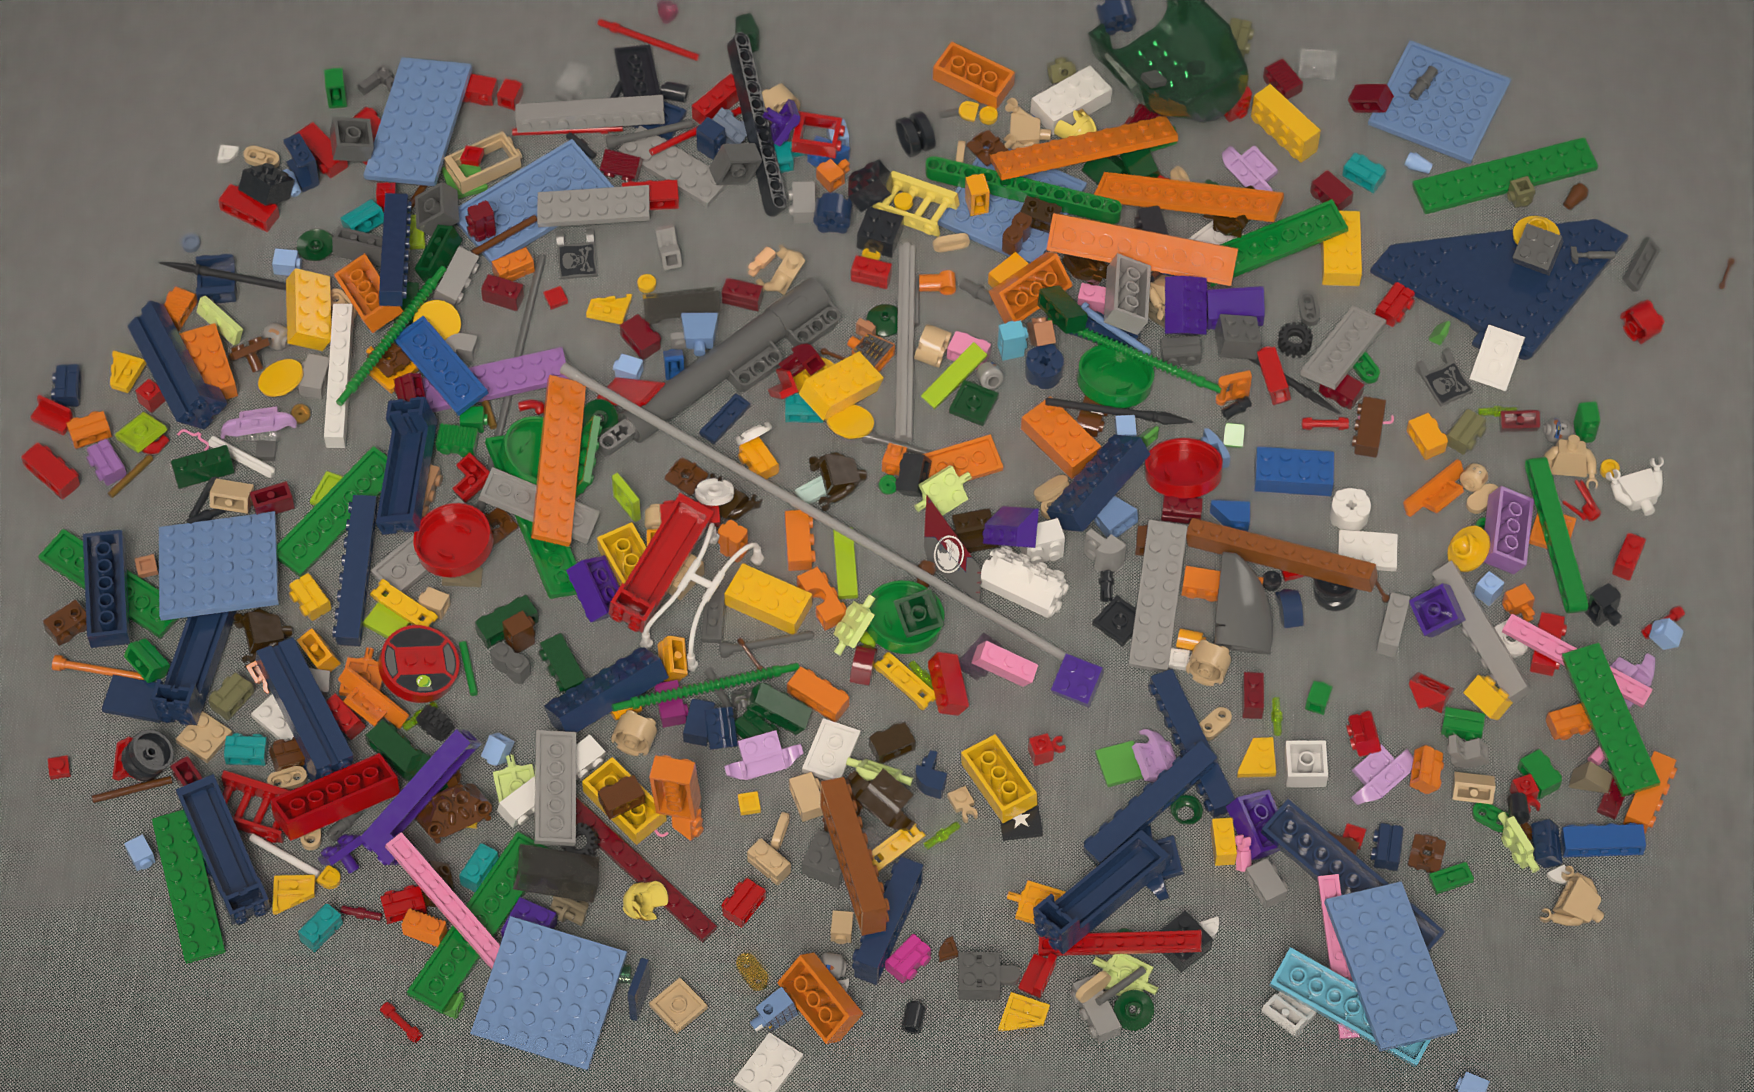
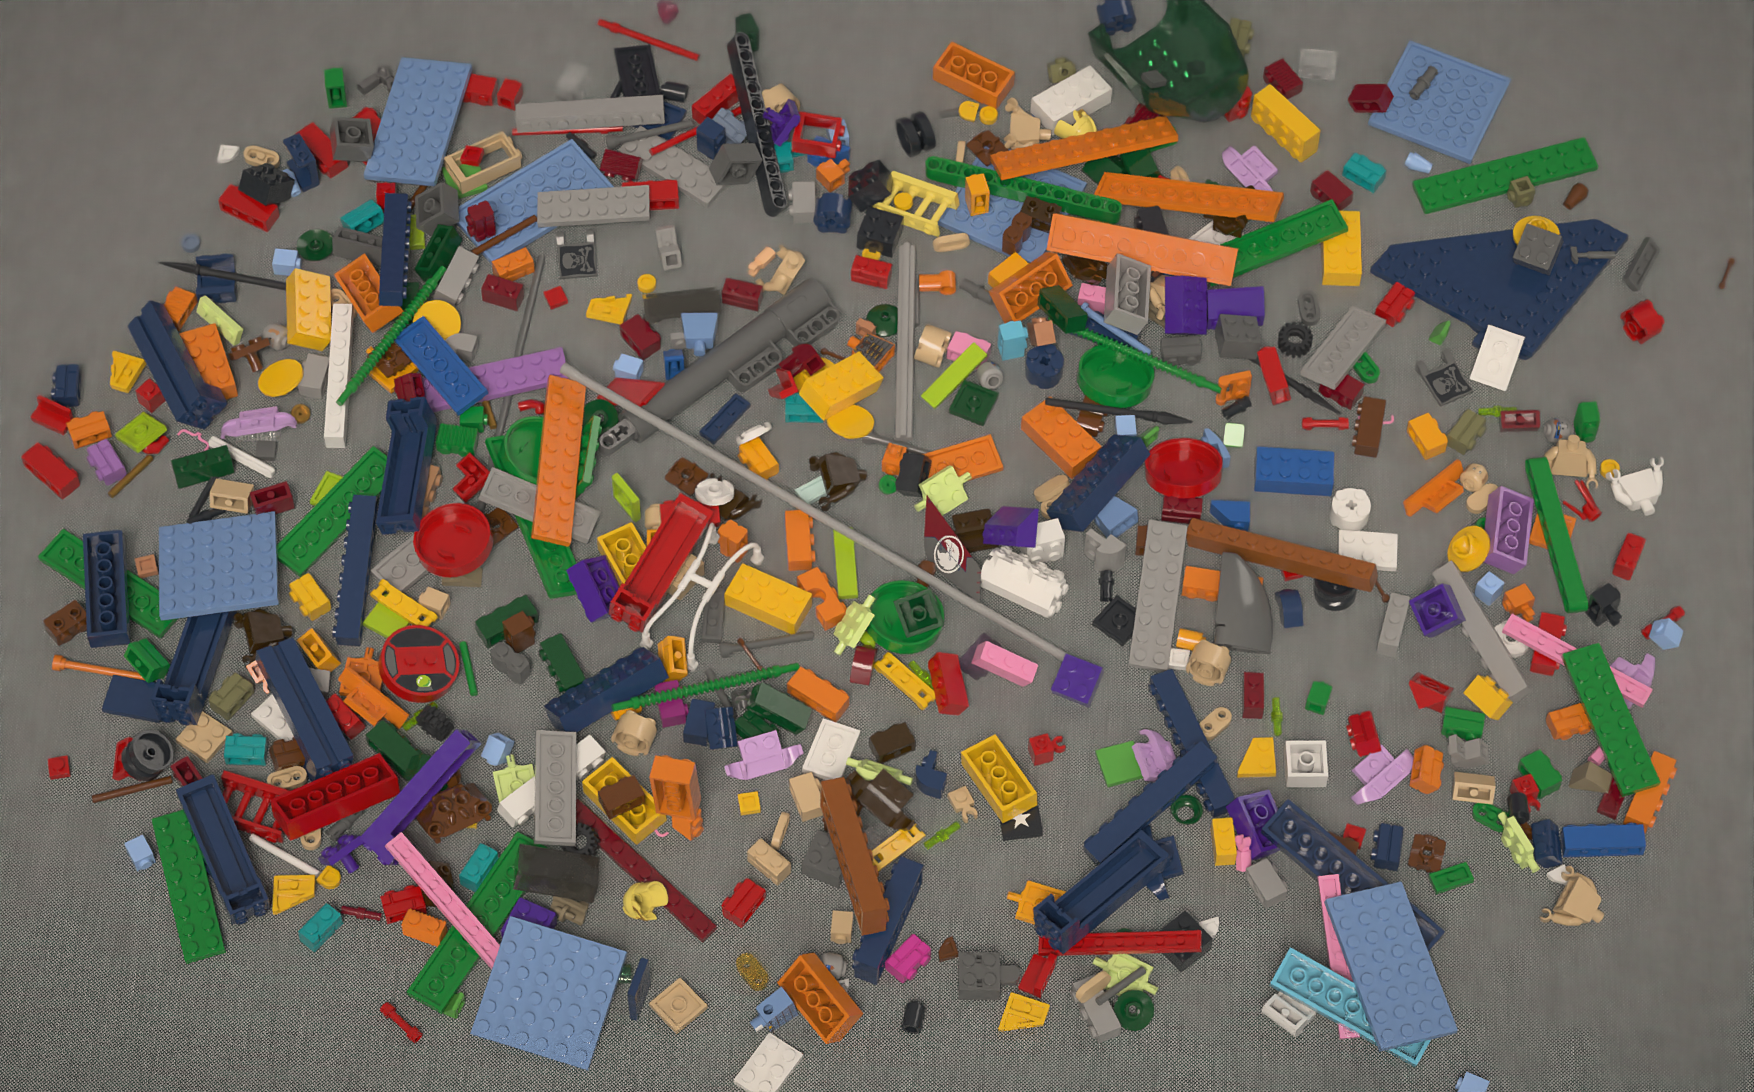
(1271, 581): black tile -> none

